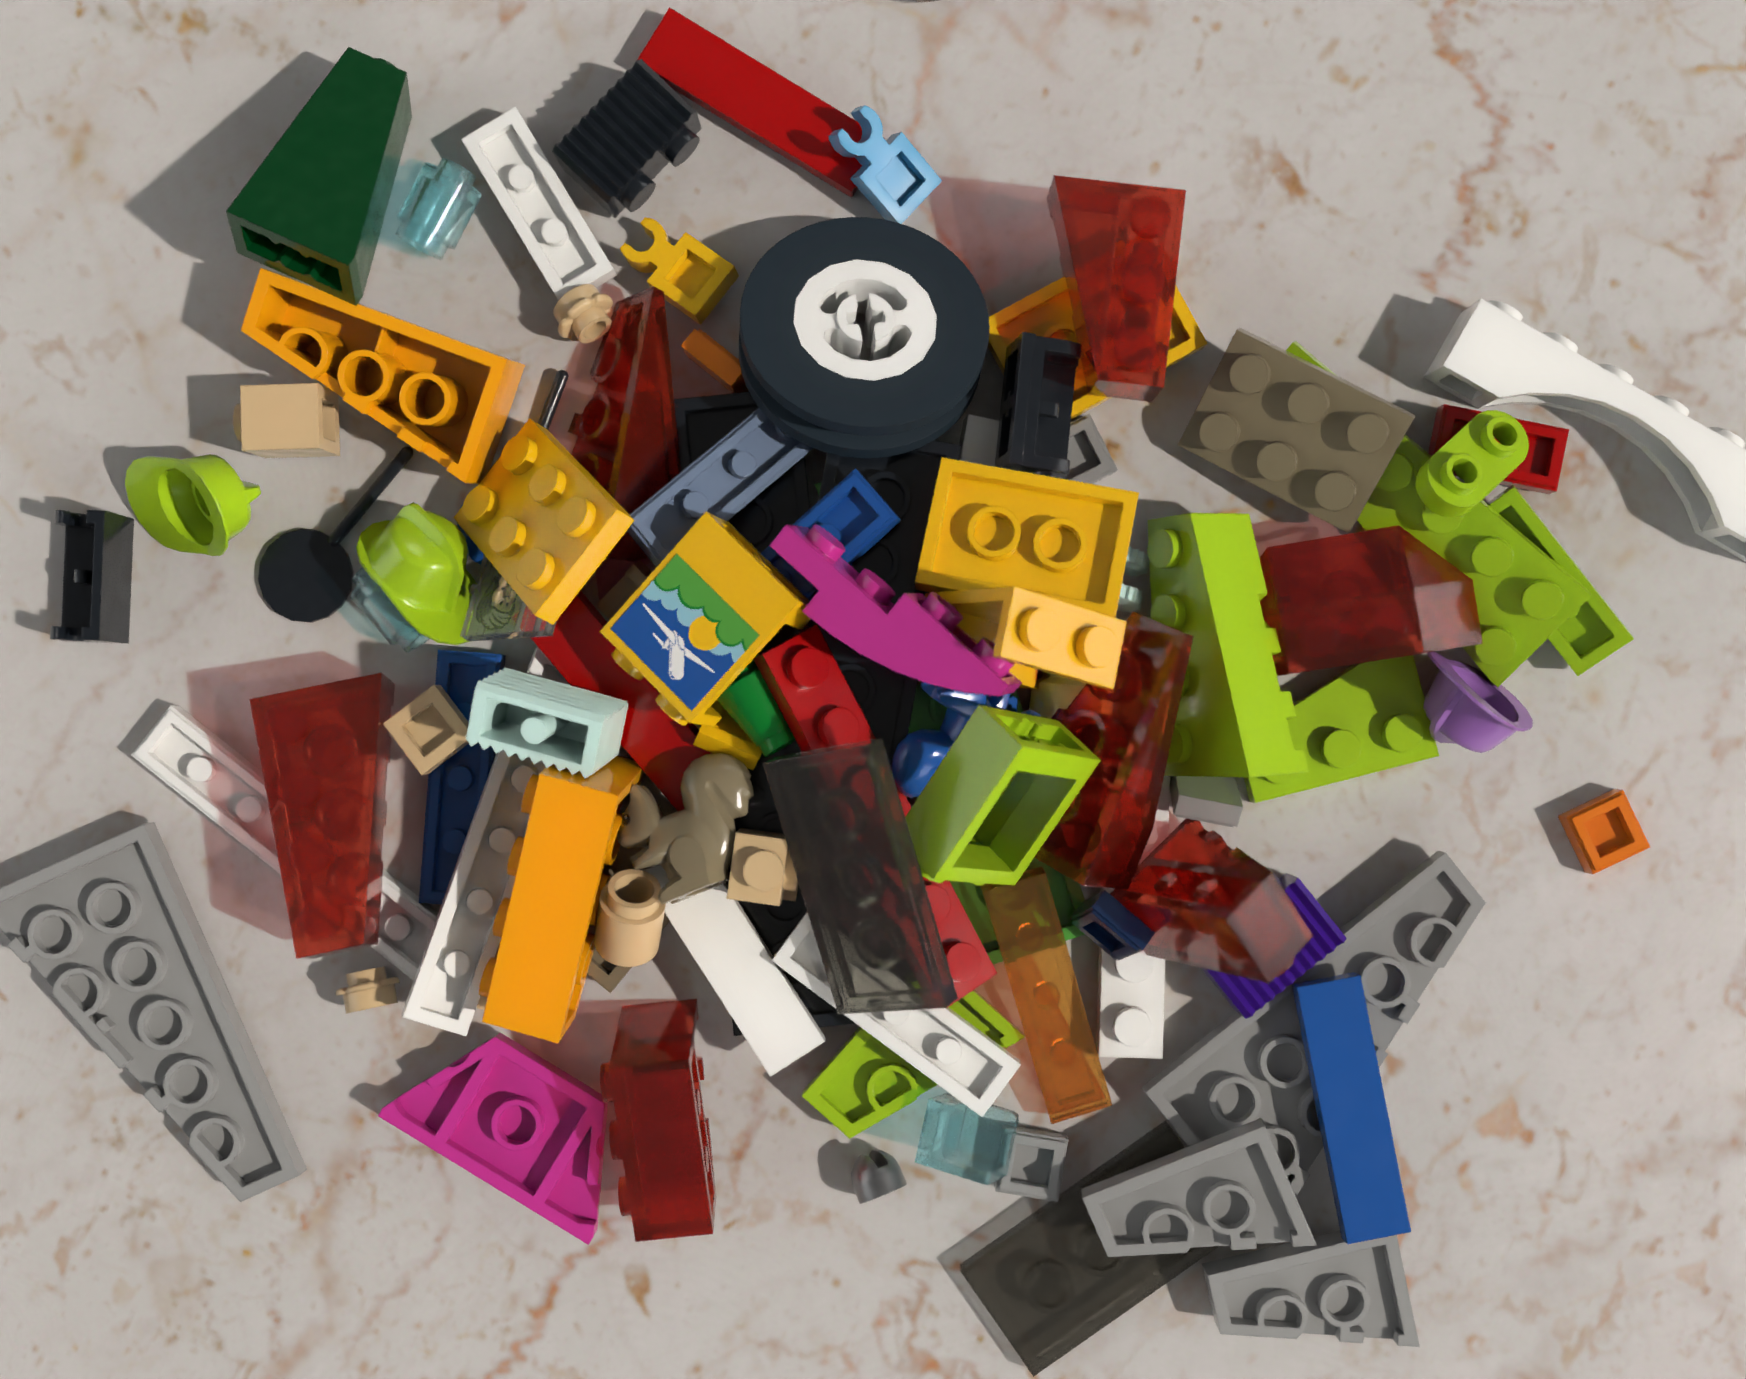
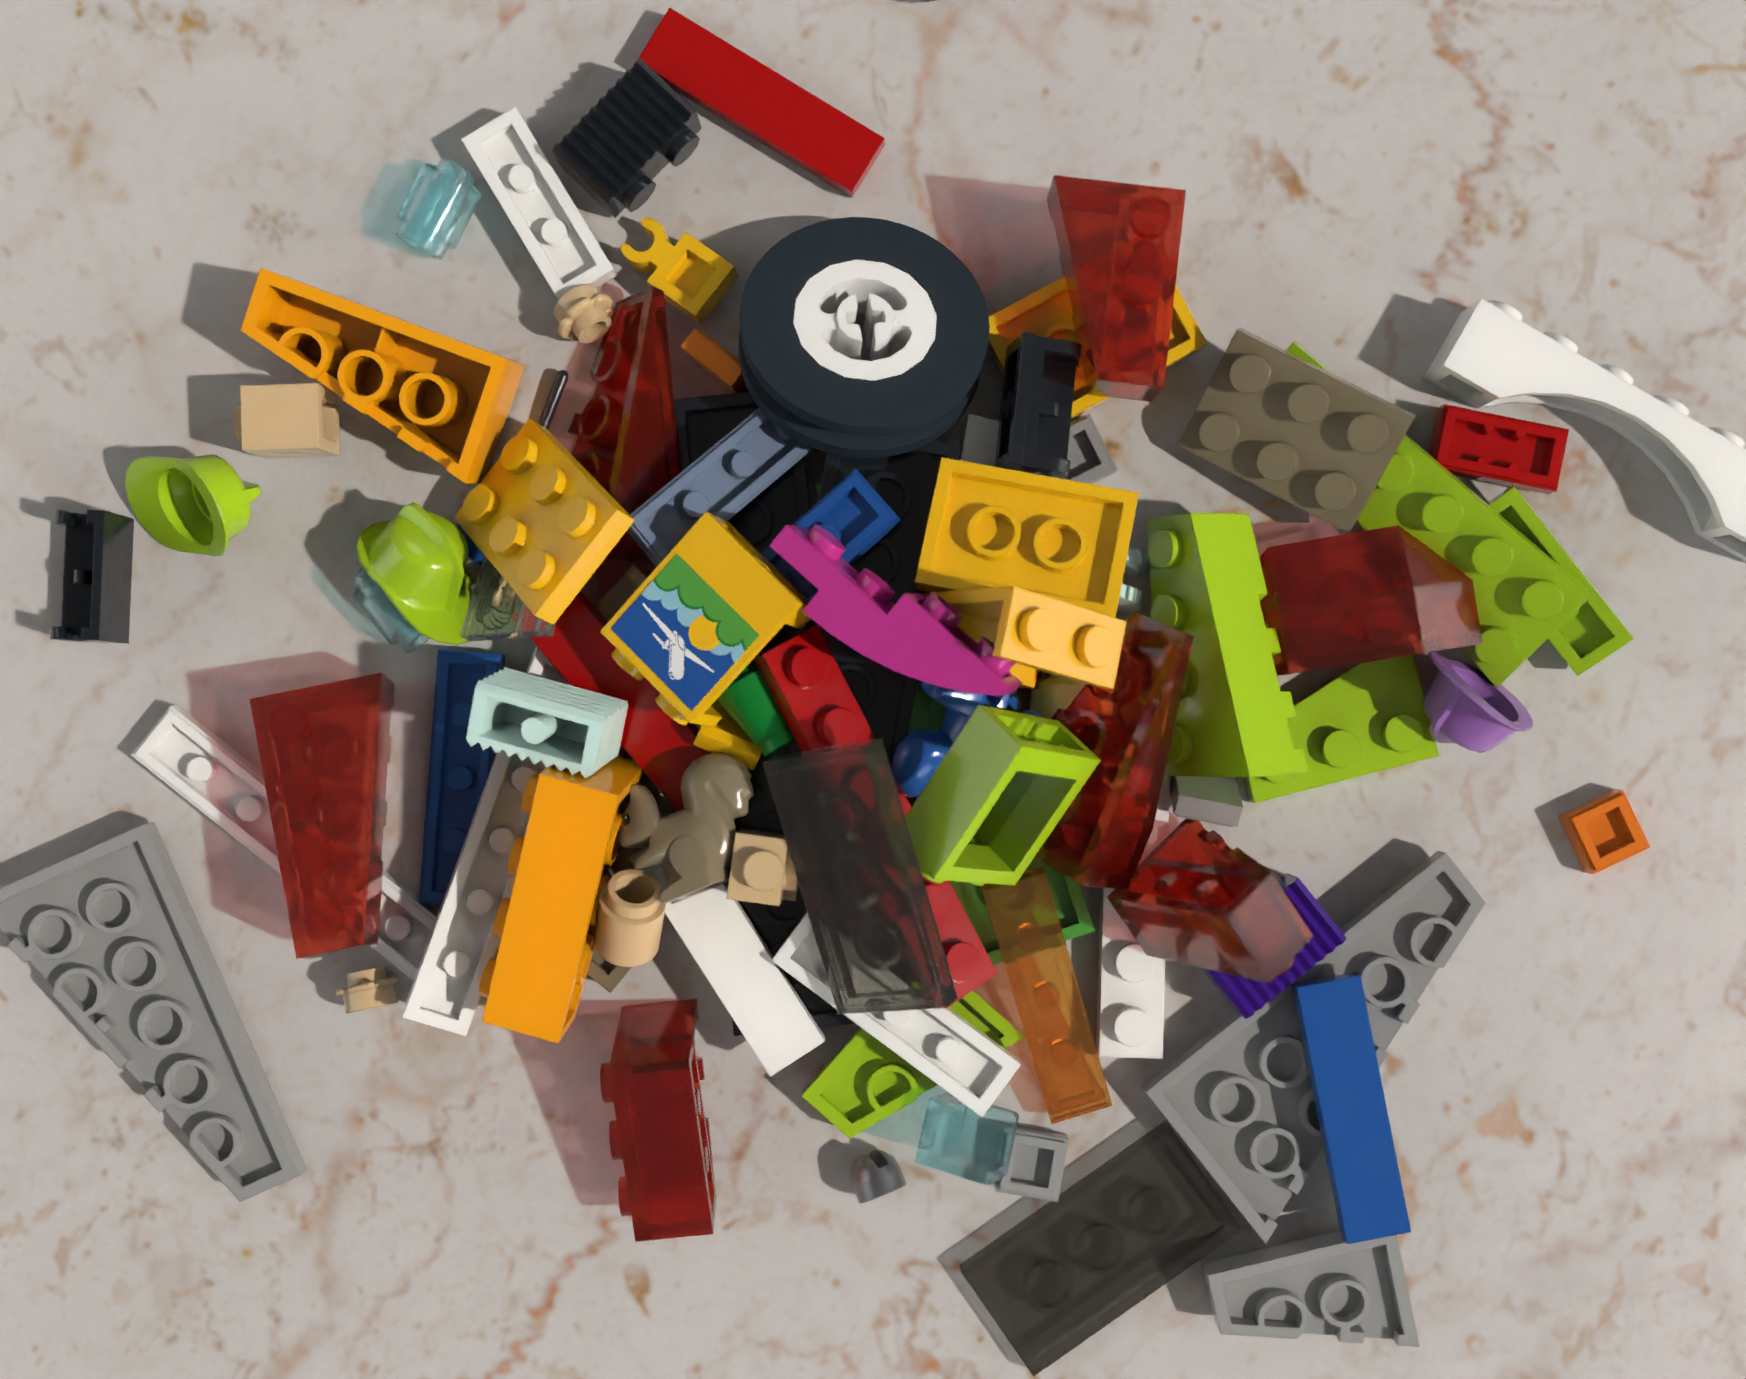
(309, 572): black piece -> none
(329, 180): dark green slope -> none
(429, 729): tan plate -> none
(515, 1128): dark pink wing -> none
(892, 170): plate -> none
(1111, 926): dark blue tile -> none
(1200, 1197): light grey wing -> none
(1476, 460): lime plate -> none

